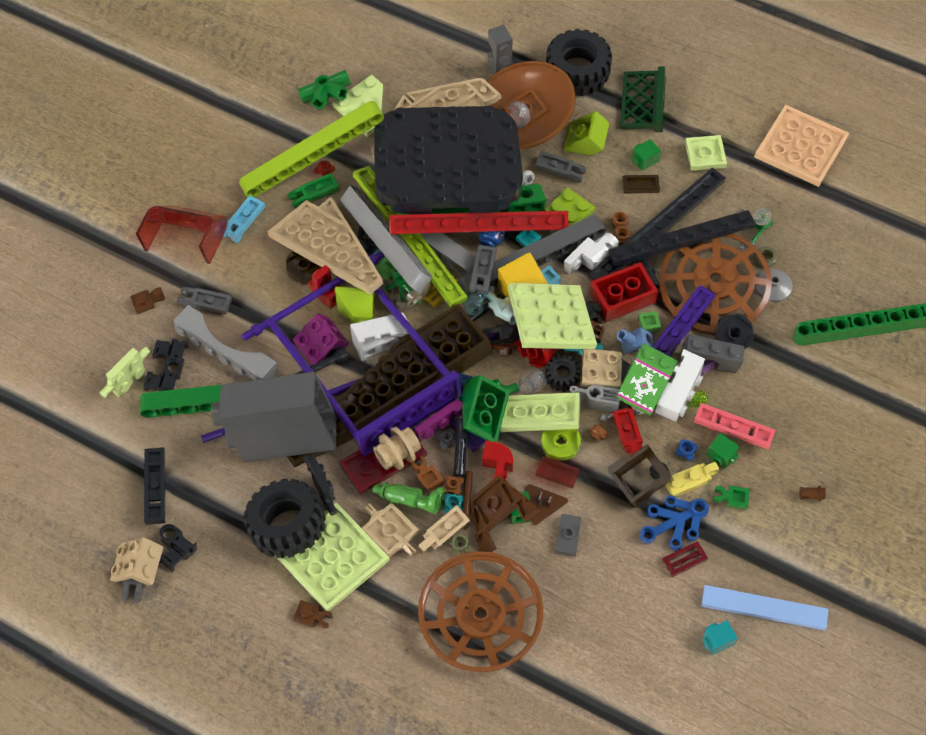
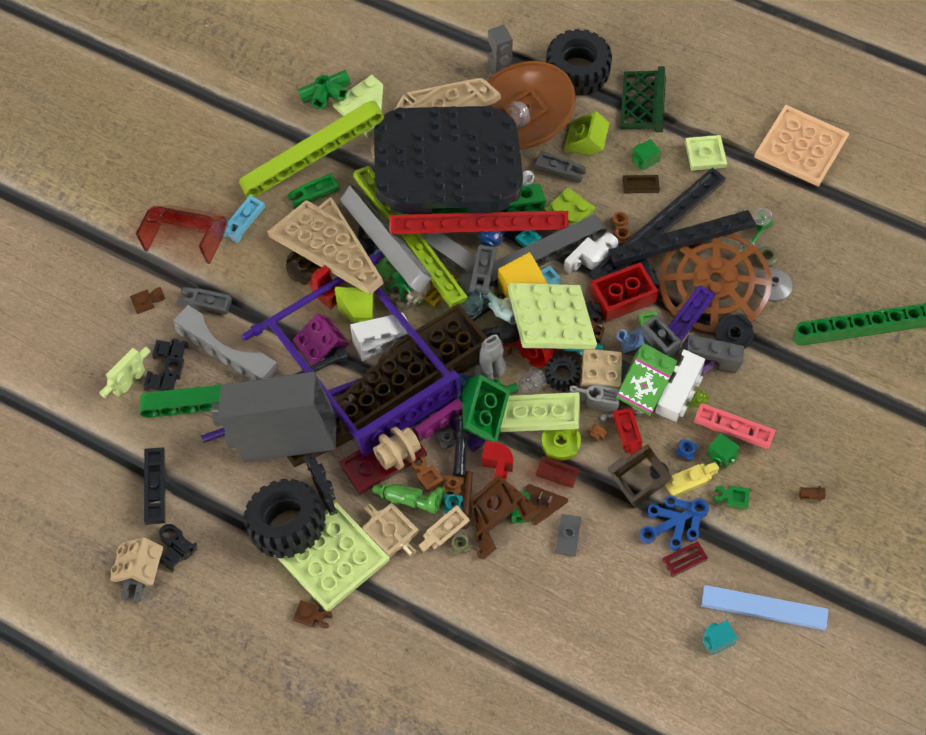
(324, 165): clear red plate -> none
(484, 600): dark orange dish -> none
(491, 359): none -> light grey piece
(661, 336): none -> dark grey brick

